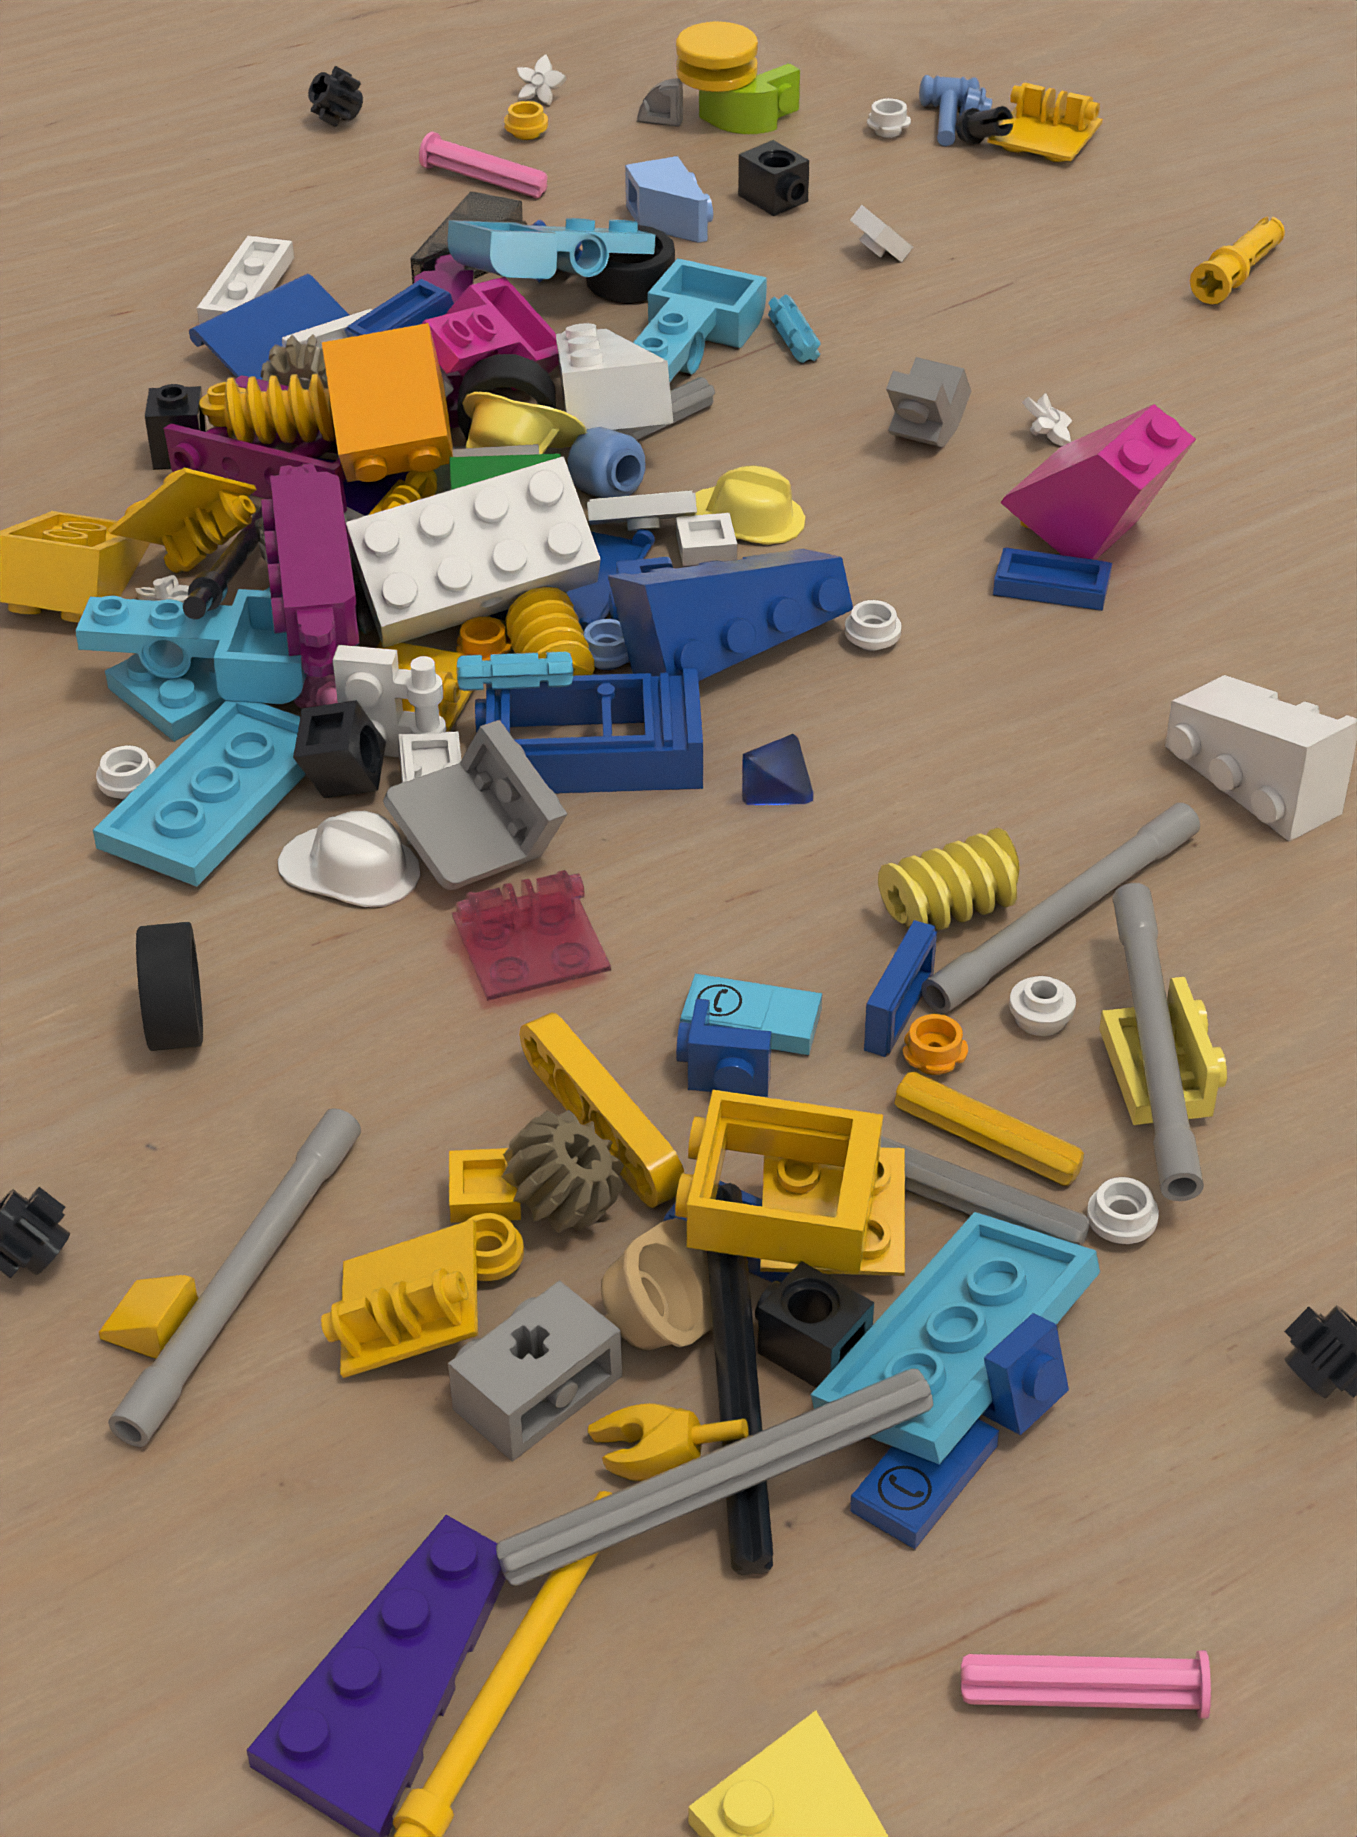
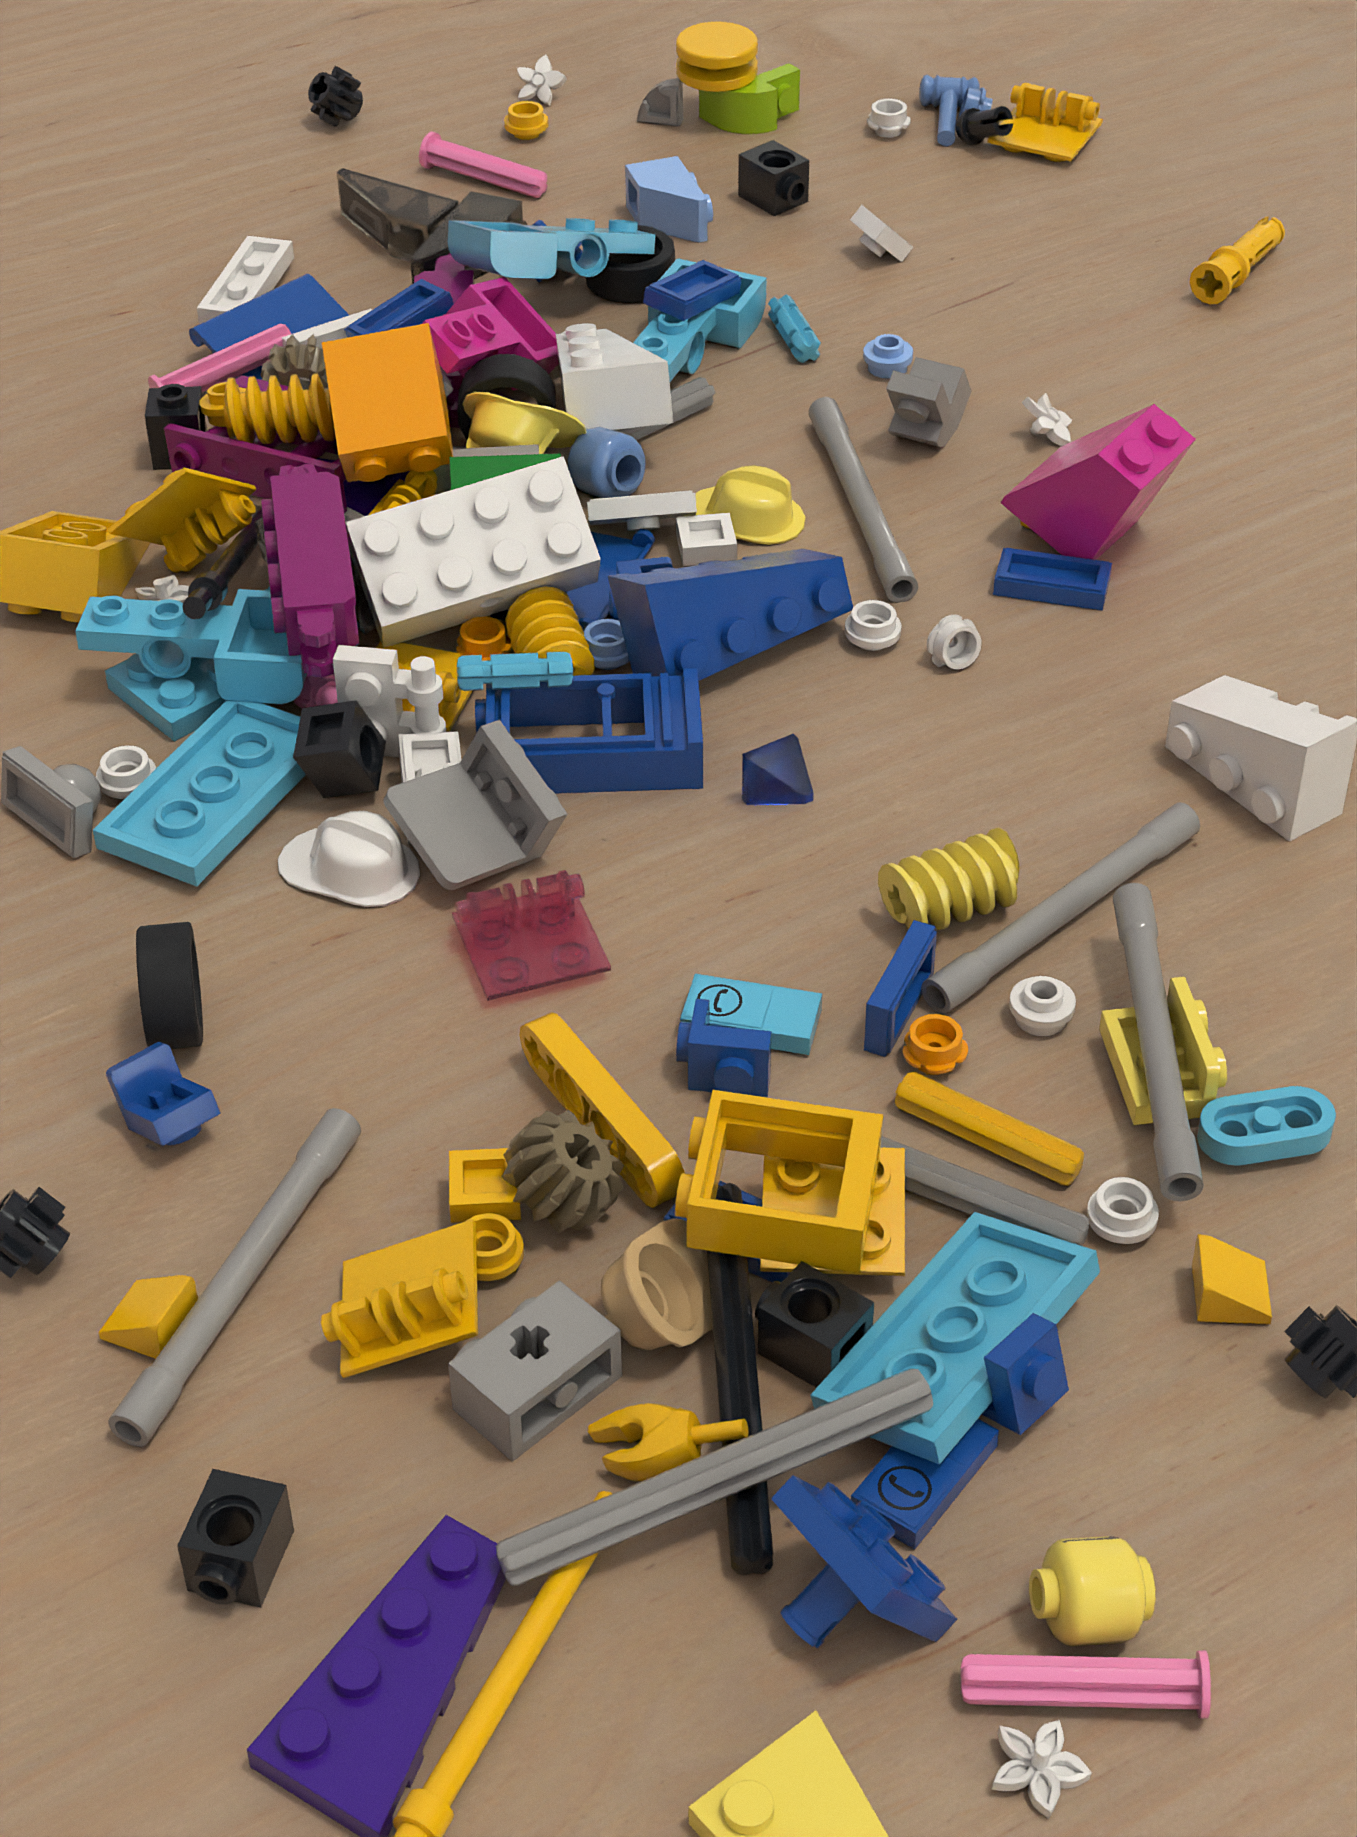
(51, 801): none -> light grey tile
(158, 1098): none -> blue bracket
(227, 362): none -> bright pink axle
(241, 1512): none -> black brick
(391, 213): none -> clear smoke slope
(692, 290): none -> blue tile
(857, 1568): none -> blue plate
(887, 354): none -> light blue plate
(889, 560): none -> light grey piece
(963, 648): none -> white plate
(1039, 1766): none -> white plant
(1093, 1591): none -> light yellow head
(1229, 1284): none -> yellow slope
(1266, 1125): none -> medium azure plate

